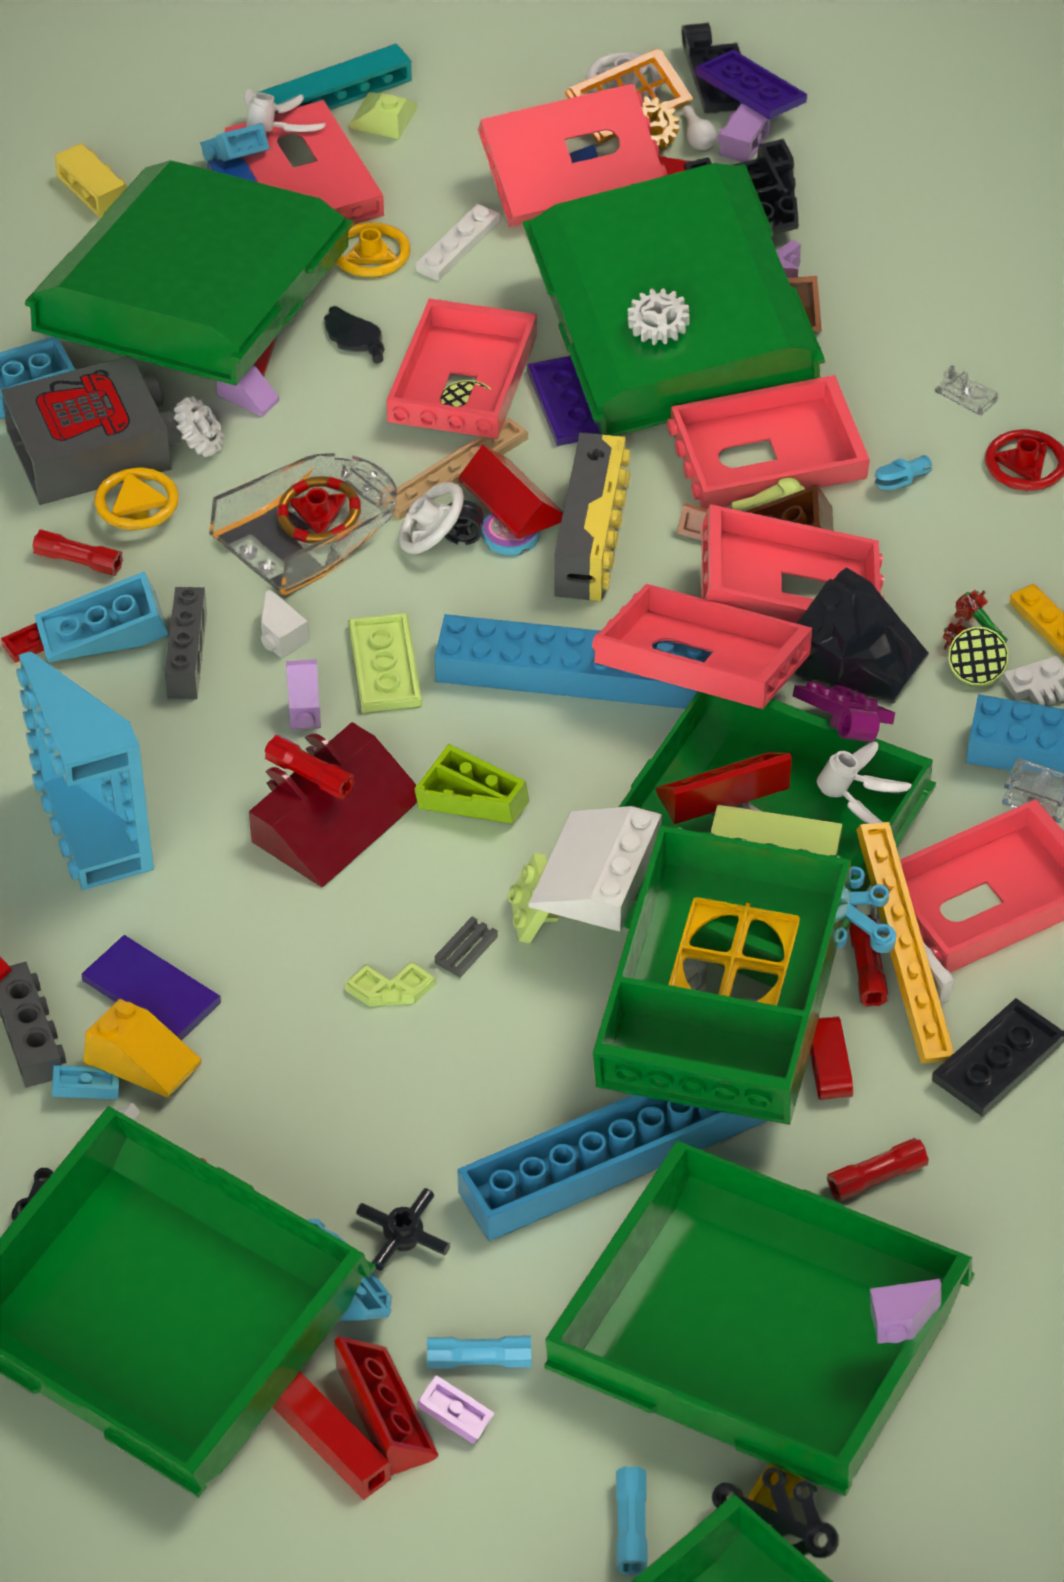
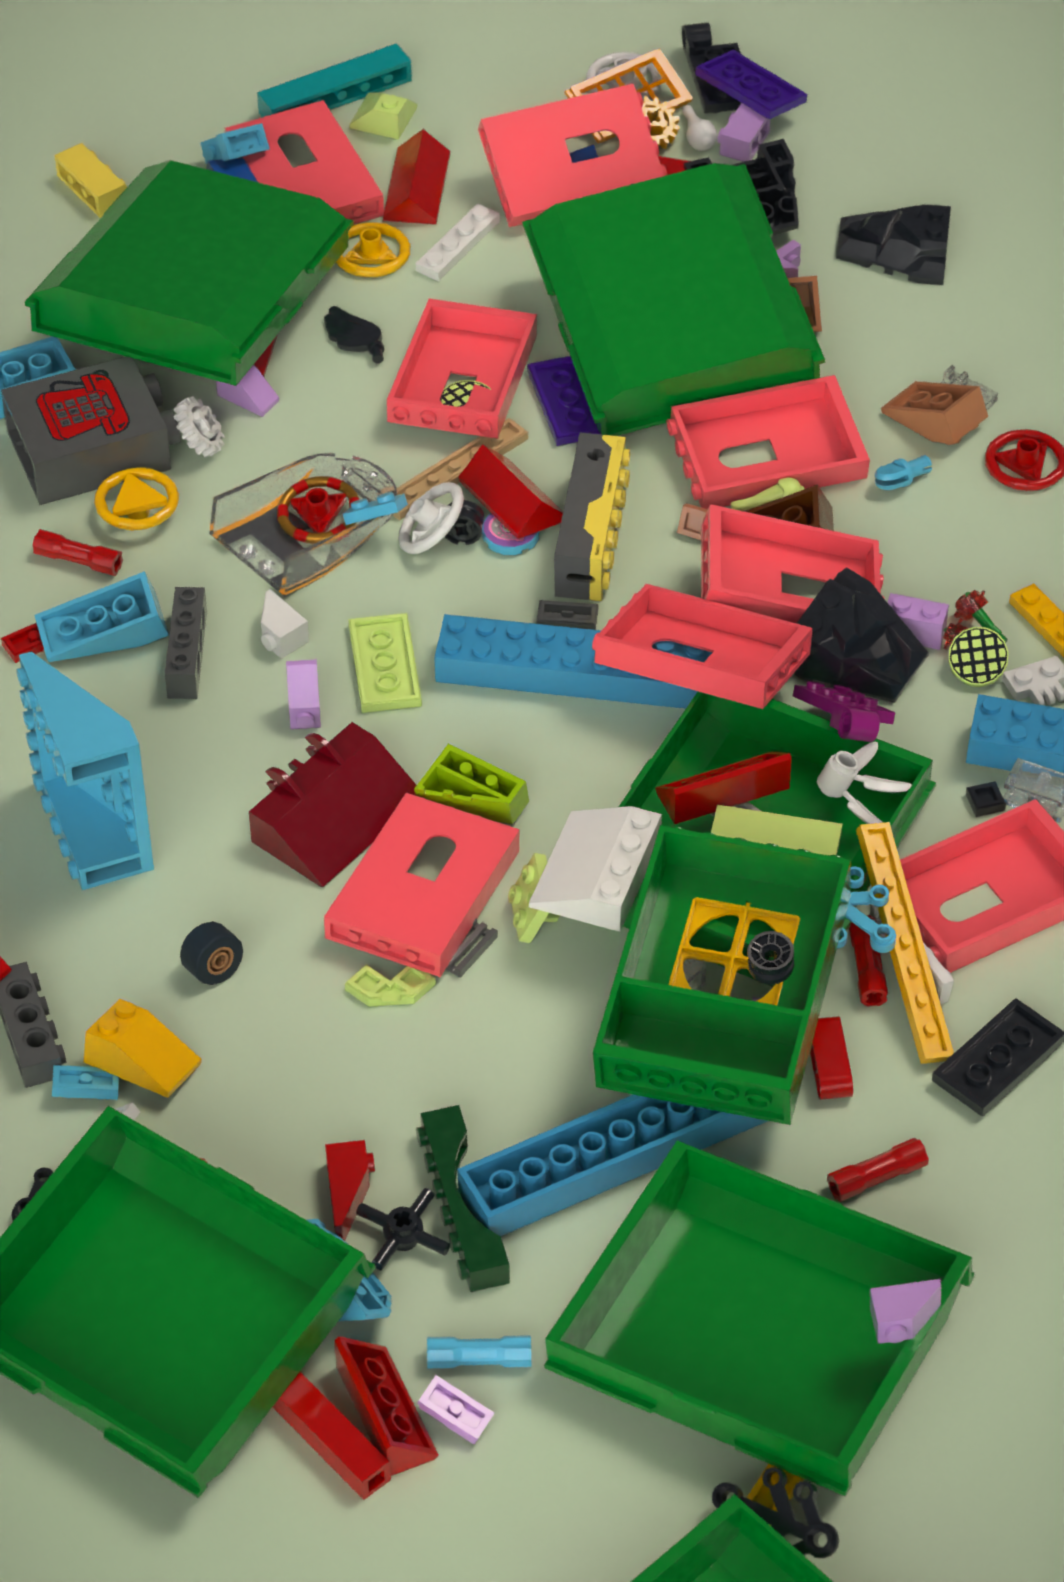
(148, 981): dark purple tile -> none
(211, 953): none -> black wheel
(262, 110): white plant -> none
(327, 776): red axle -> none
(348, 1181): none -> red slope
(384, 505): none -> medium azure plate
(412, 916): none -> coral panel
(417, 180): none -> red slope
(480, 1250): none -> dark green arch
(567, 614): none -> dark grey tile
(631, 1539): medium azure axle -> none
(658, 316): white gear -> none
(770, 945): none -> black wheel
(899, 240): none -> black wedge
(922, 617): none -> lavender brick
(938, 410): none -> nougat slope
(985, 799): none -> black tile

